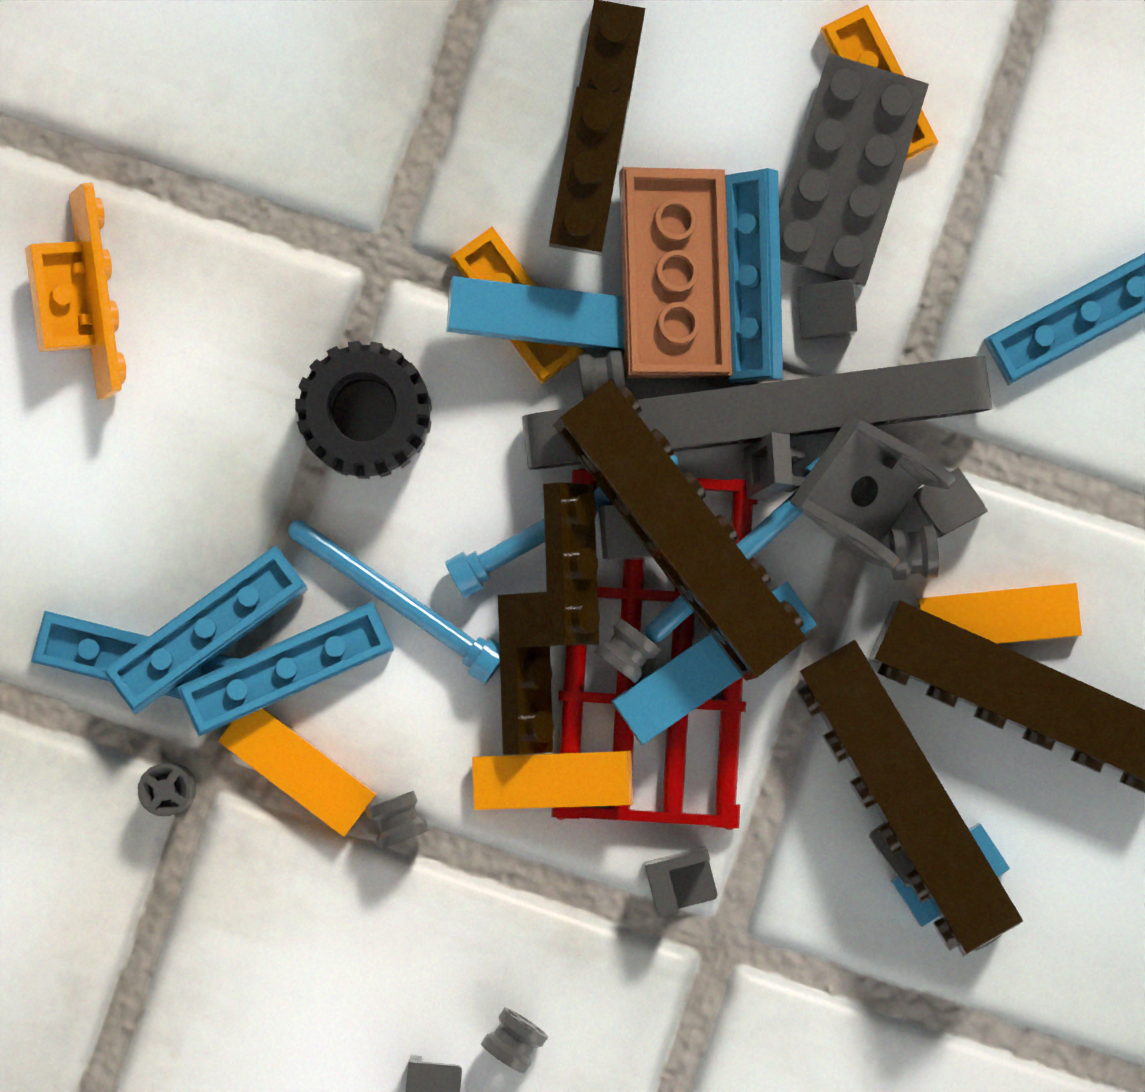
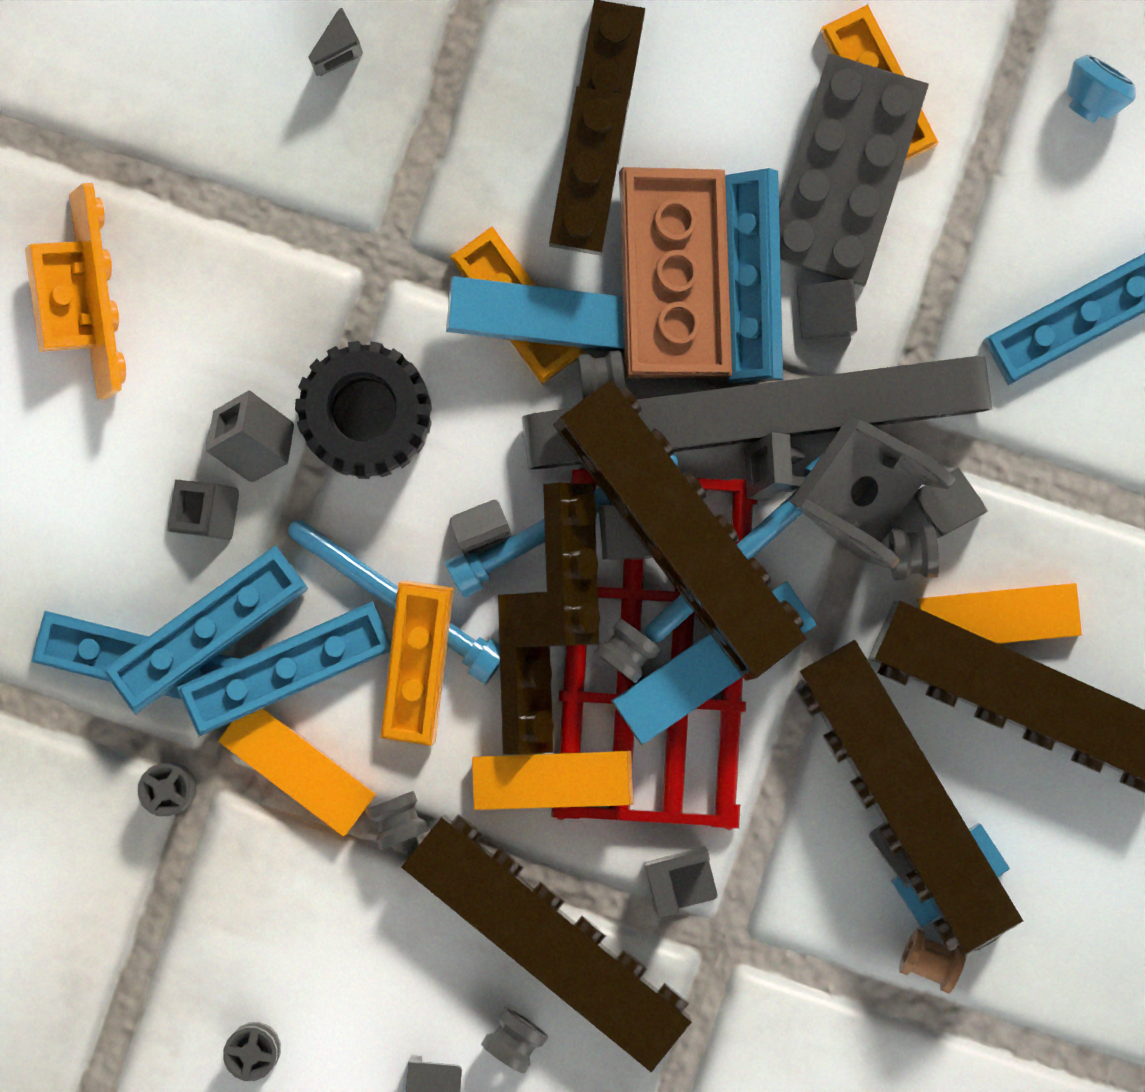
(203, 509): none -> dark grey slope
(249, 1061): none -> dark grey wheel
(250, 436): none -> dark grey panel
(336, 46): none -> dark grey slope
(417, 662): none -> light orange tile
(480, 526): none -> dark grey slope
(548, 942): none -> dark brown brick
(932, 961): none -> medium nougat bush
(1098, 89): none -> dark azure cone

